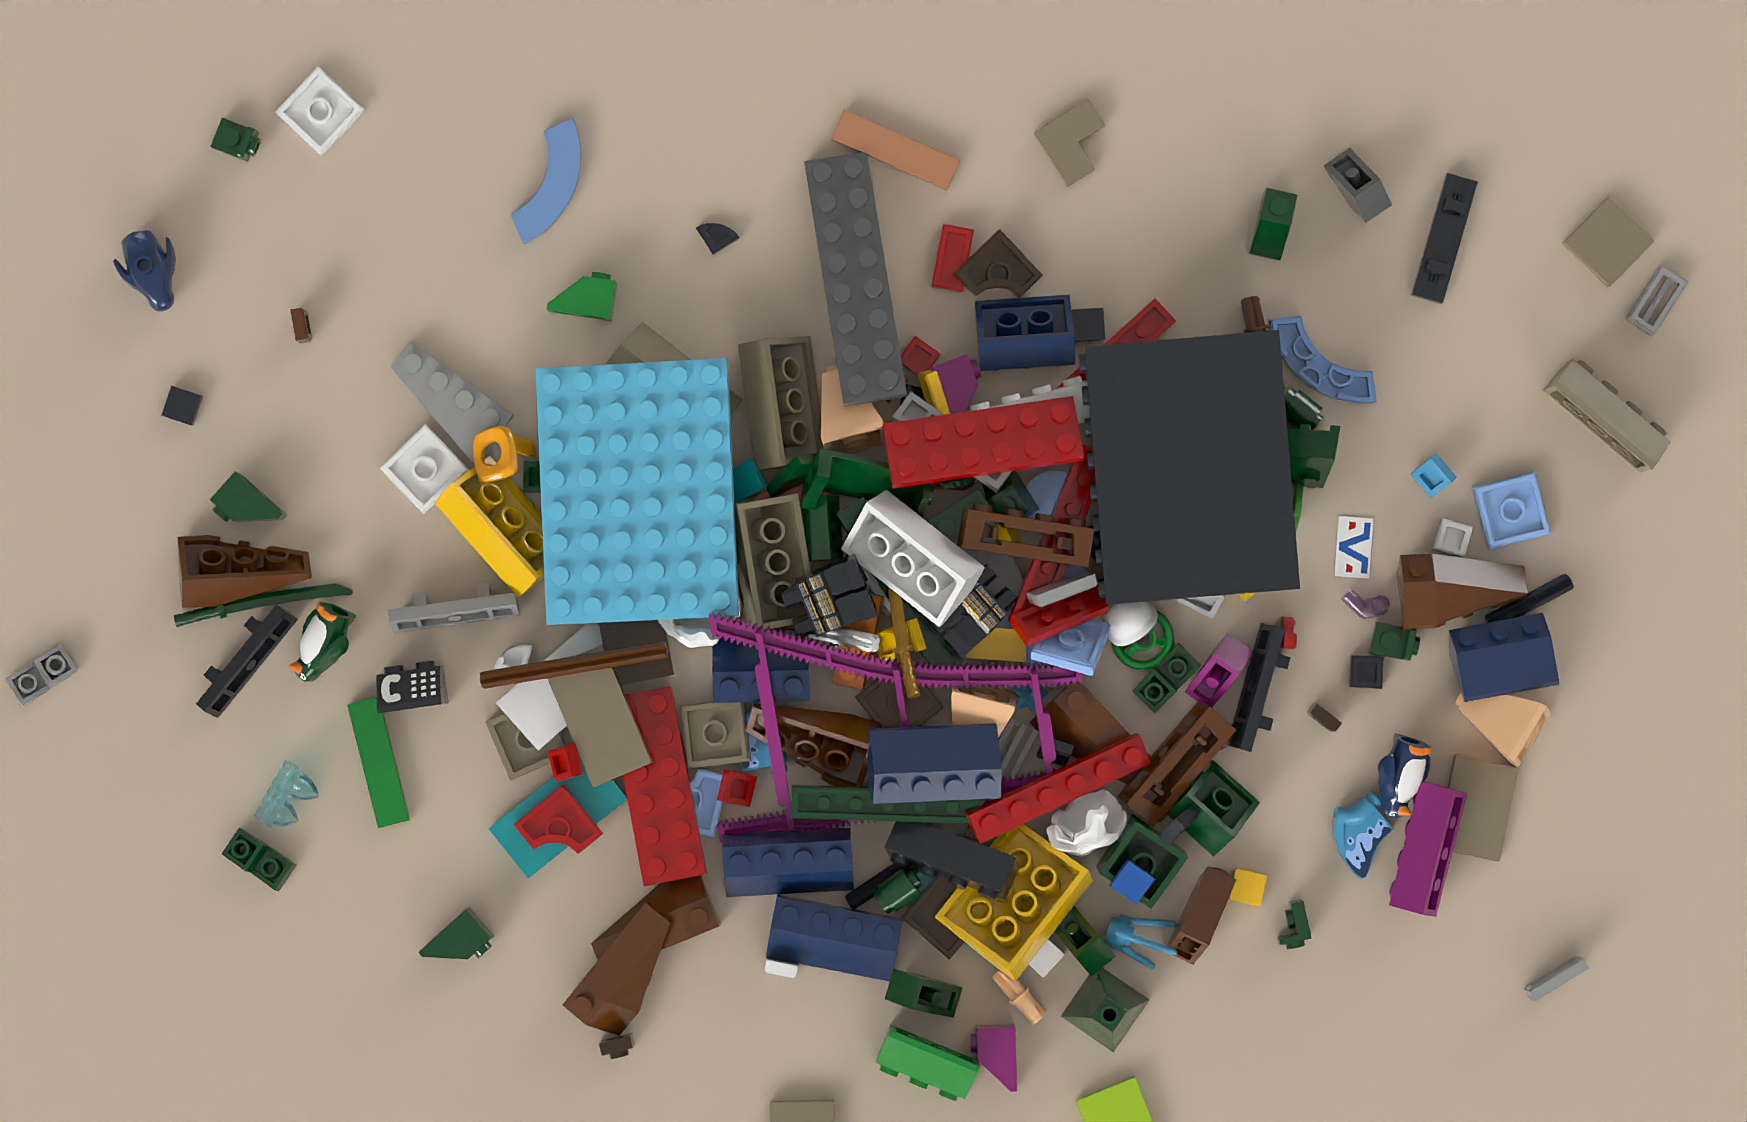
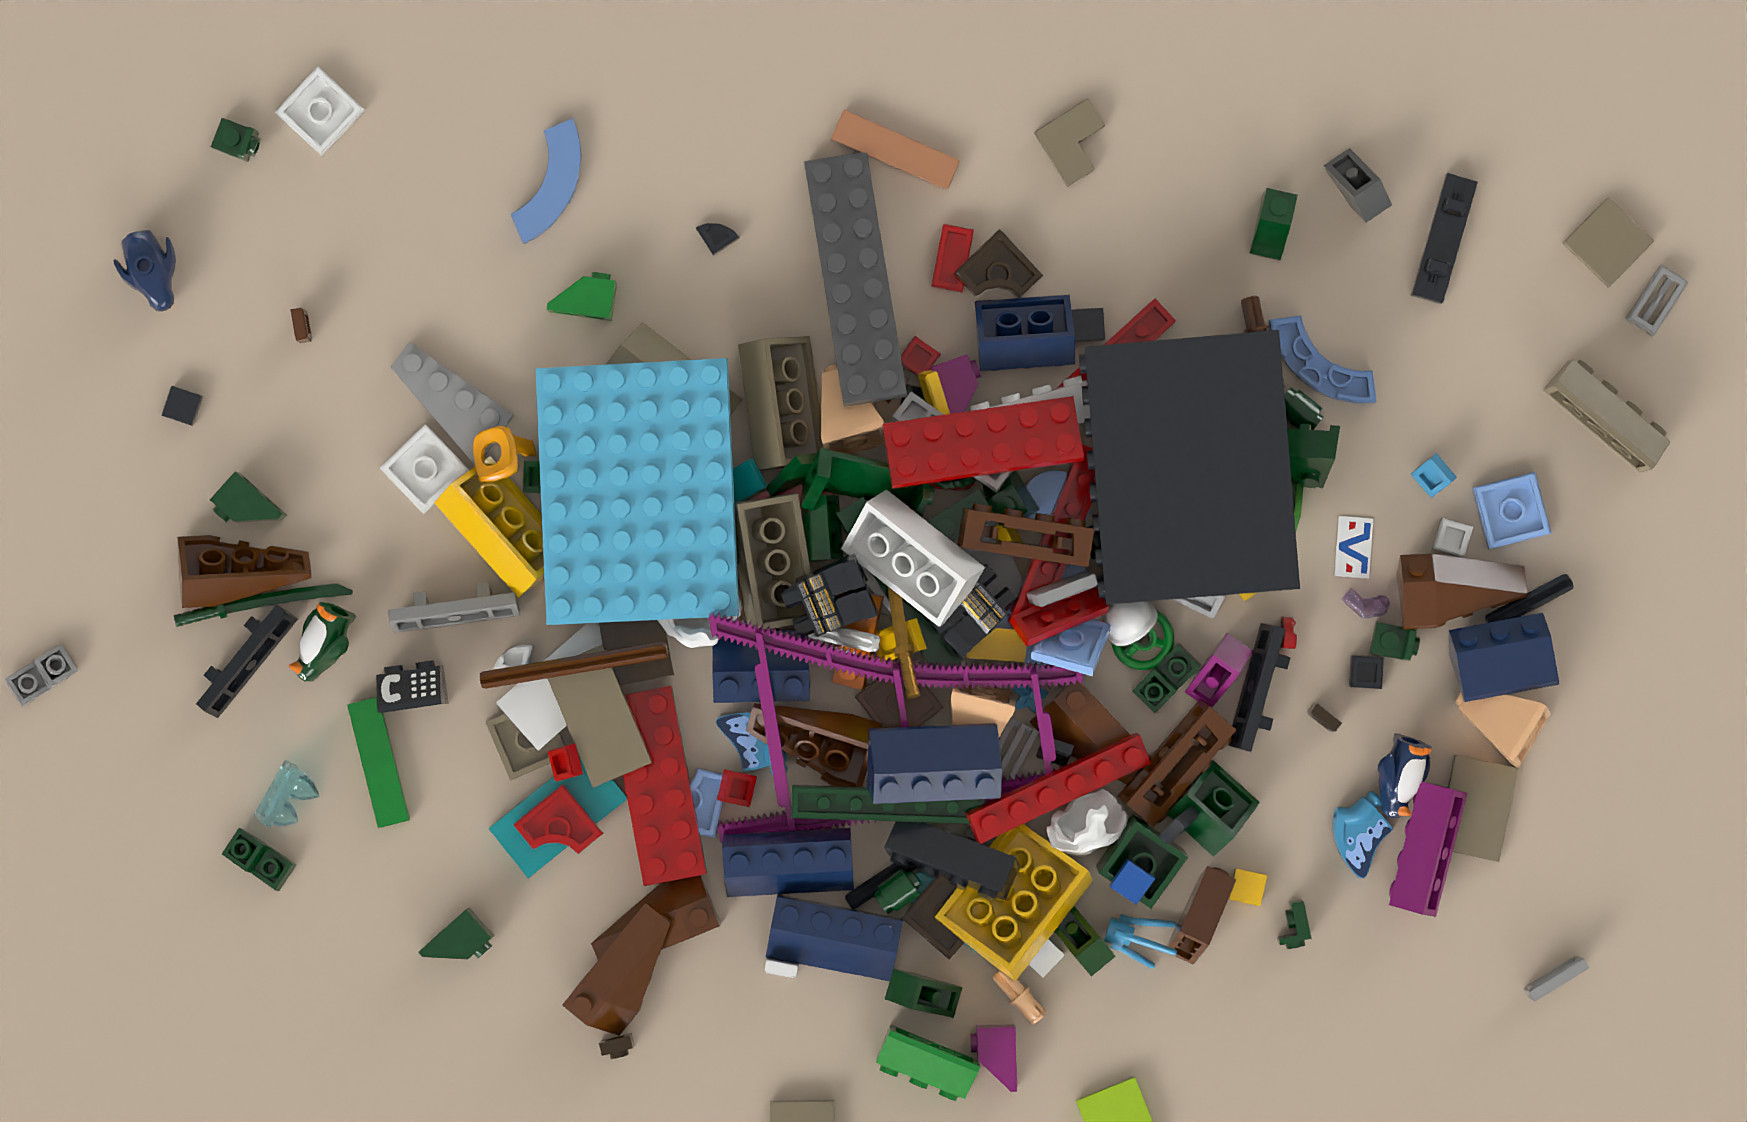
(715, 734): dark tan tile -> none
(1097, 995): dark green slope -> none

